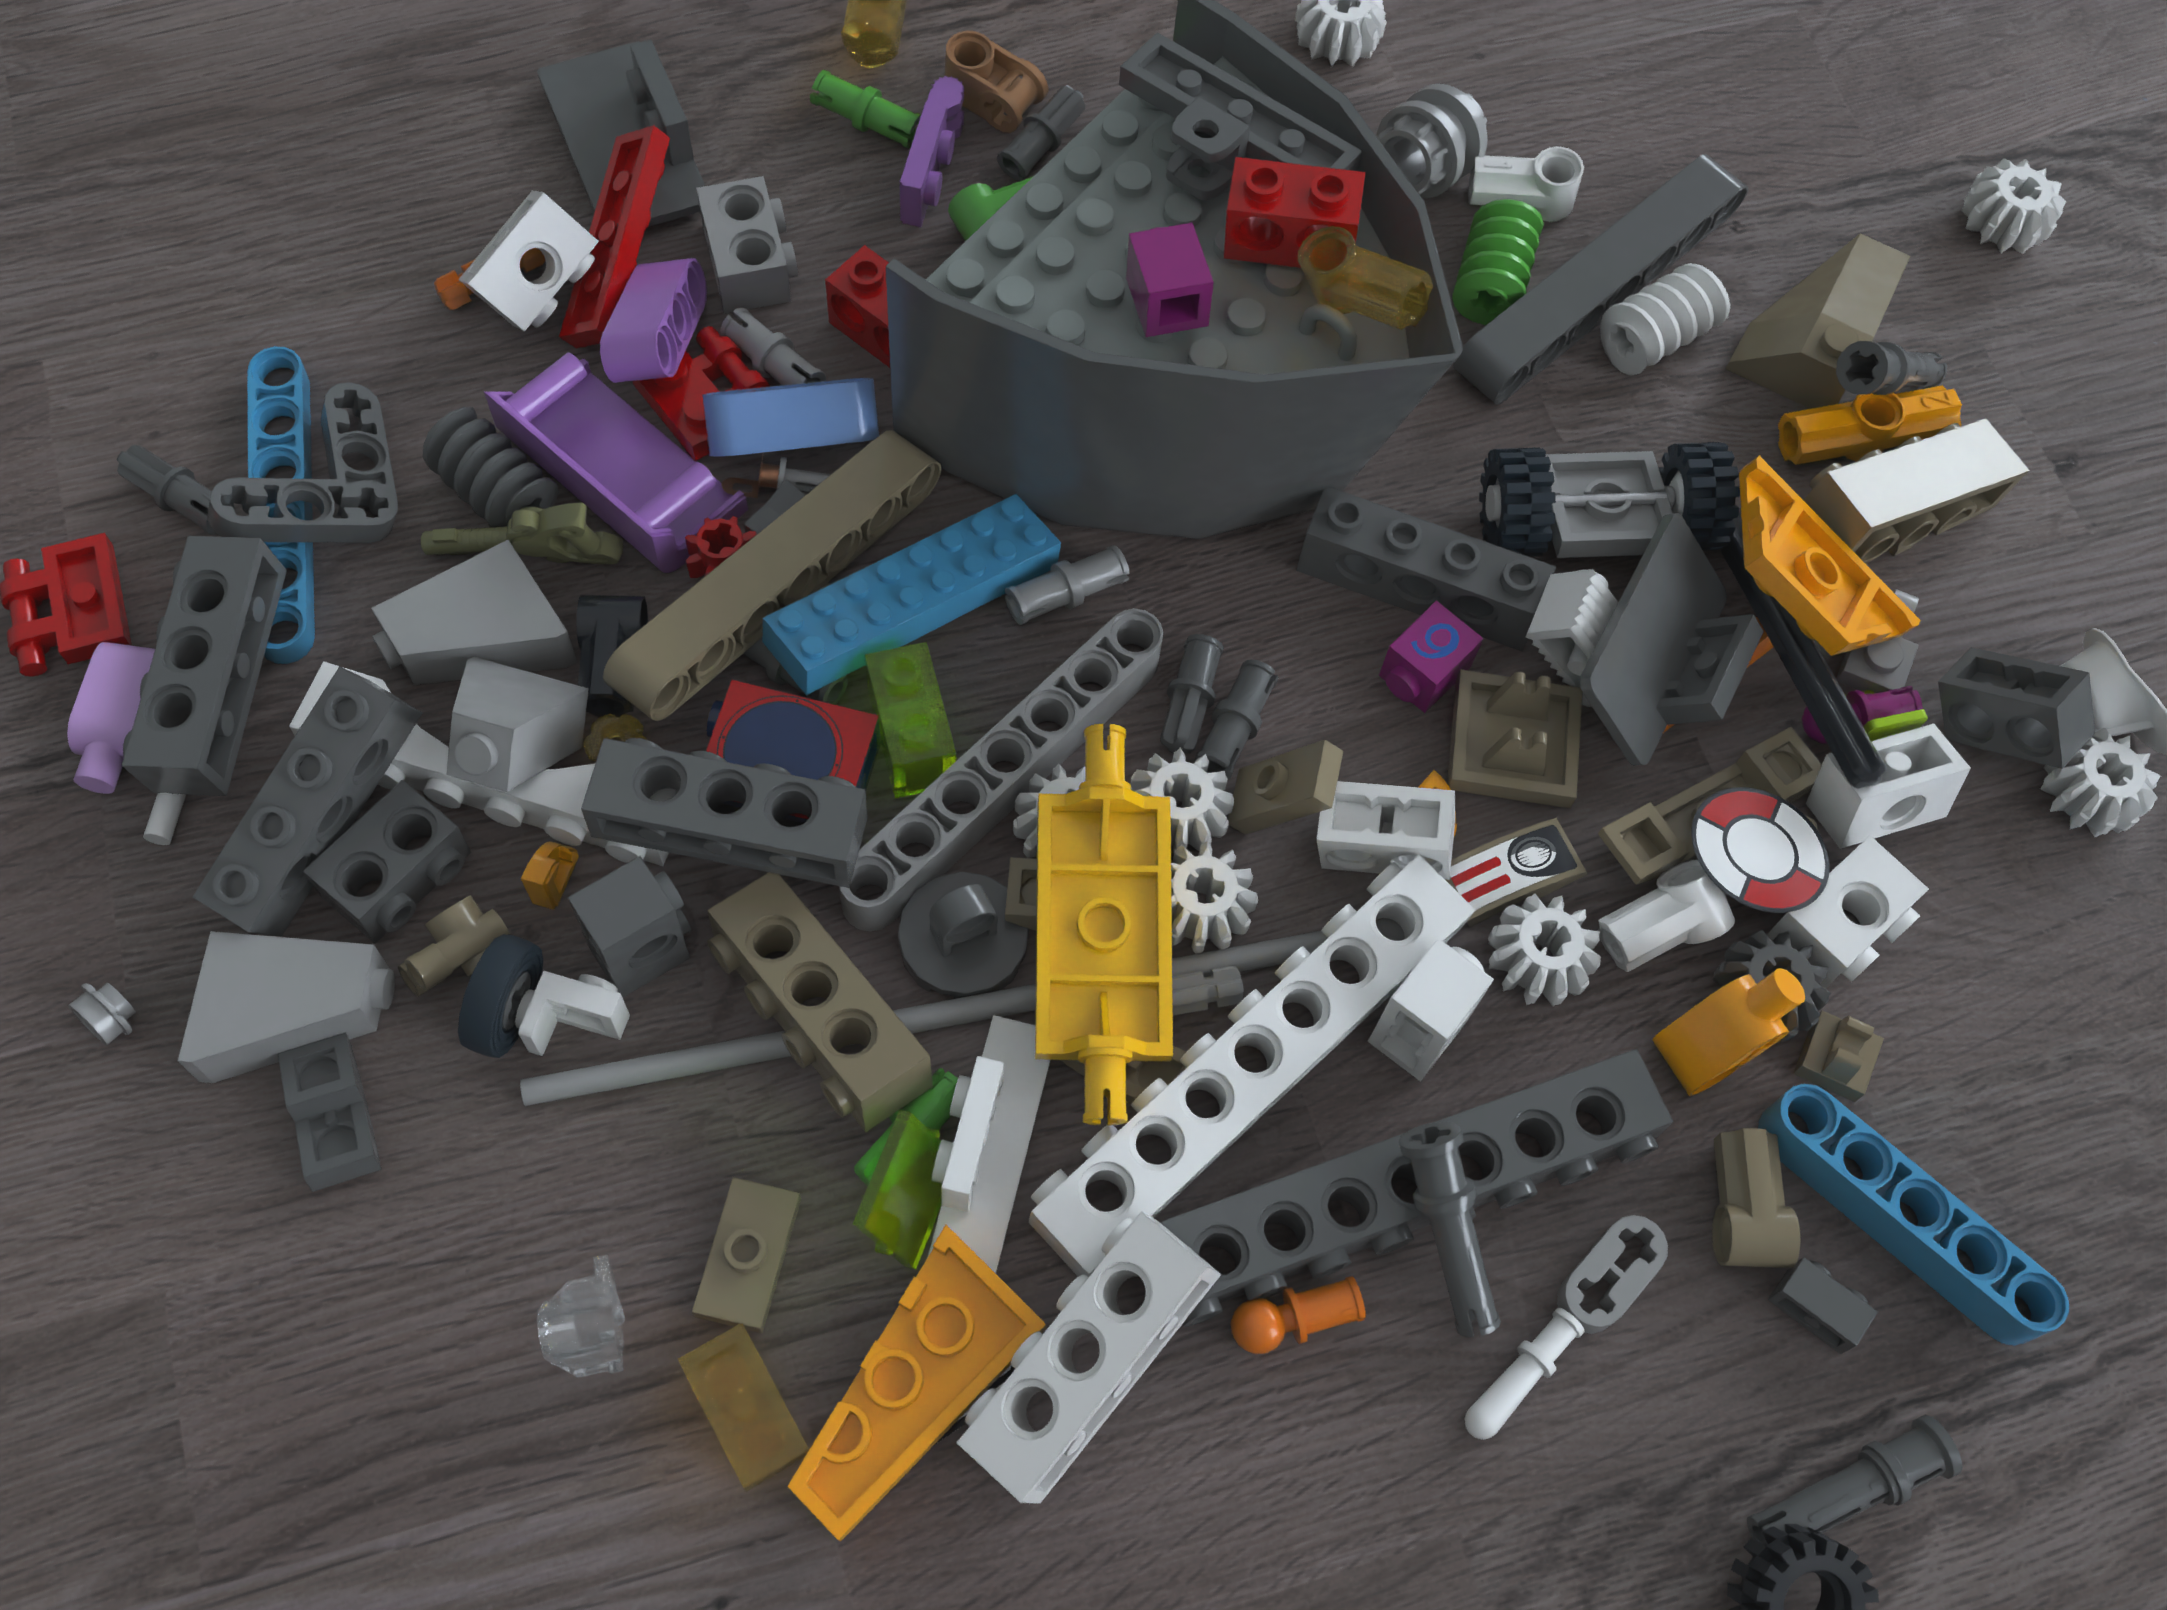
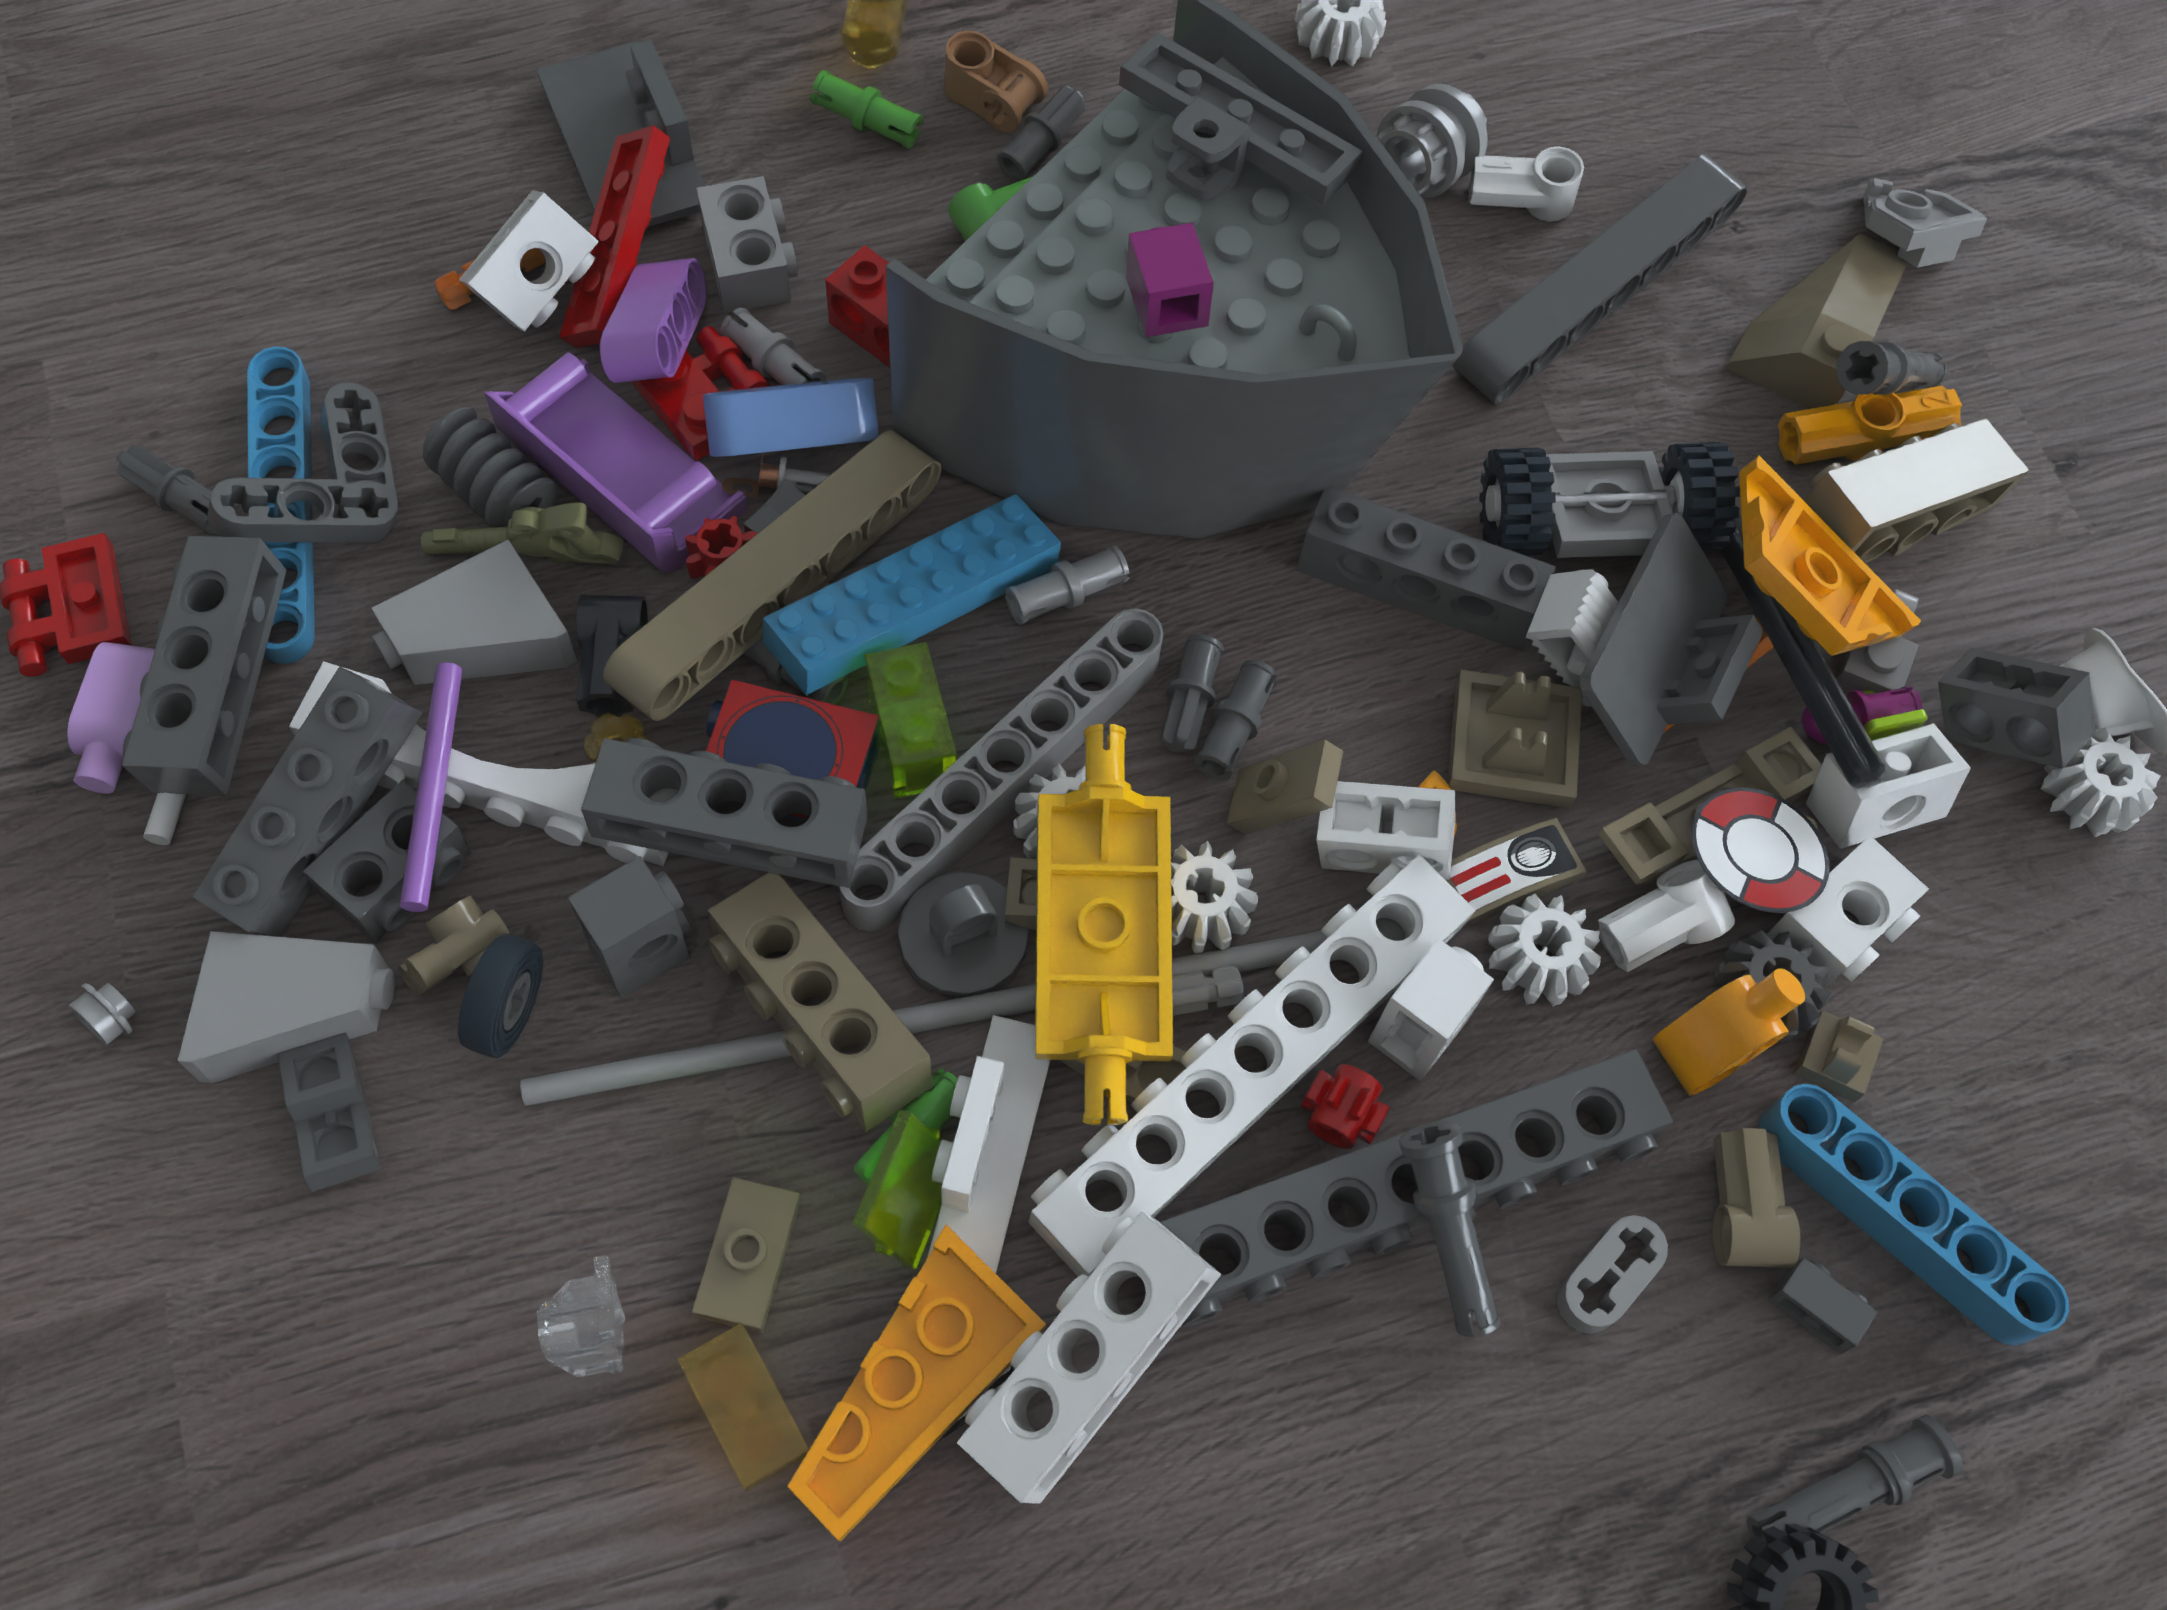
(431, 788): none -> medium lavender bar
(512, 724): light grey slope -> none
(549, 873): light orange tile -> none
(583, 1003): white bracket -> none
(931, 146): medium lavender hinge -> none
(1201, 795): white gear -> none
(1261, 1325): orange pin -> none
(1282, 203): red brick -> none
(1345, 1106): none -> red gear
(1363, 280): clear yellow piece -> none
(1429, 657): magenta brick -> none
(1497, 259): bright green piece -> none
(1509, 1390): white piece -> none
(1663, 317): white piece -> none
(1922, 225): none -> light grey plate
(2013, 206): white gear -> none

